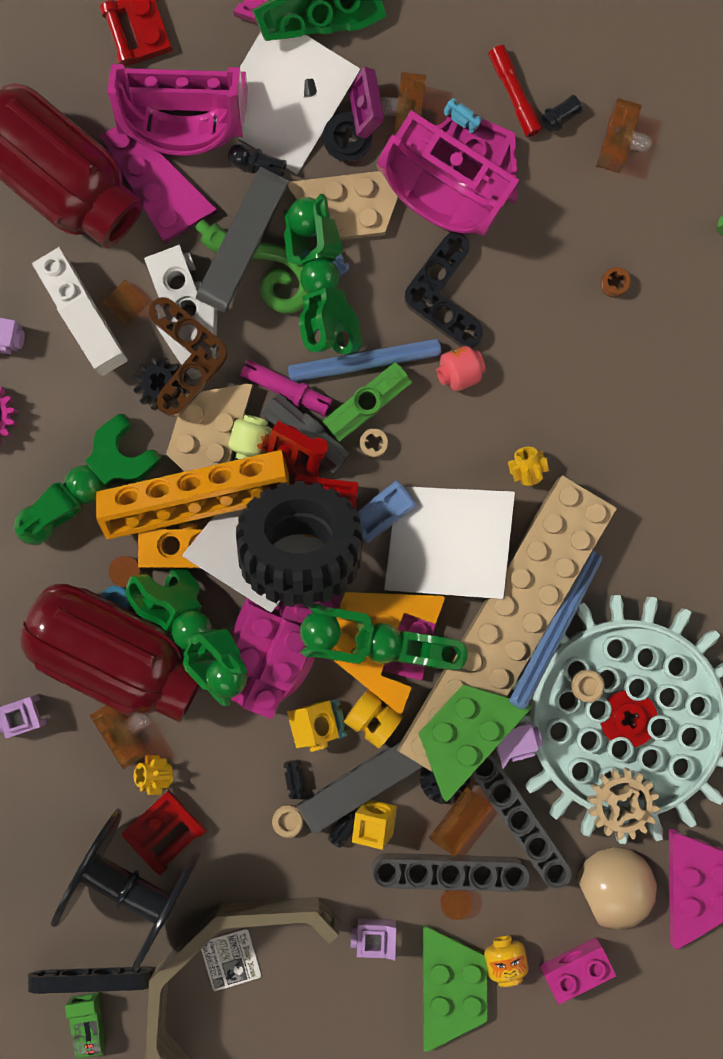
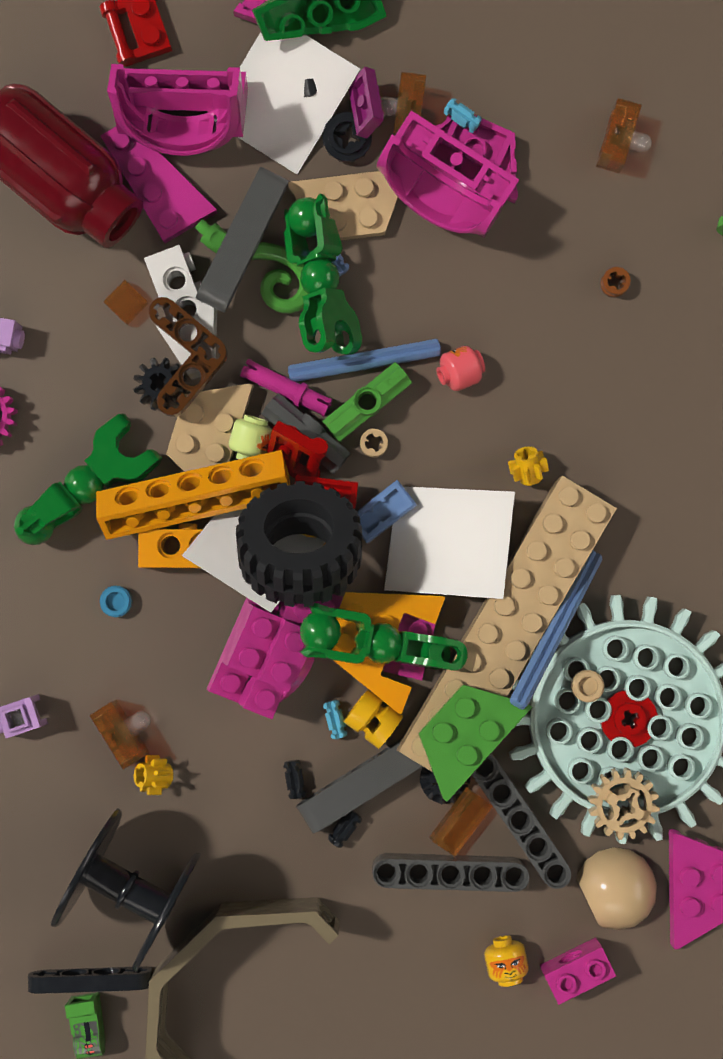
(80, 312): white brick -> none
(107, 653): dark red piece -> none
(122, 569): dark orange tile -> none
(156, 824): red plate -> none
(178, 612): green piece -> none
(230, 960): sticker -> none
(241, 156): black pin -> none
(287, 821): tan tile -> none
(313, 725): yellow brick -> none
(374, 824): yellow brick -> none
(374, 938): lavender window -> none
(433, 288): black beam -> none
(451, 988): bright green wing -> none
(456, 904): clear orange tile -> none
(507, 74): red piece -> none
(519, 743): lavender window -> none
(556, 117): black pin -> none

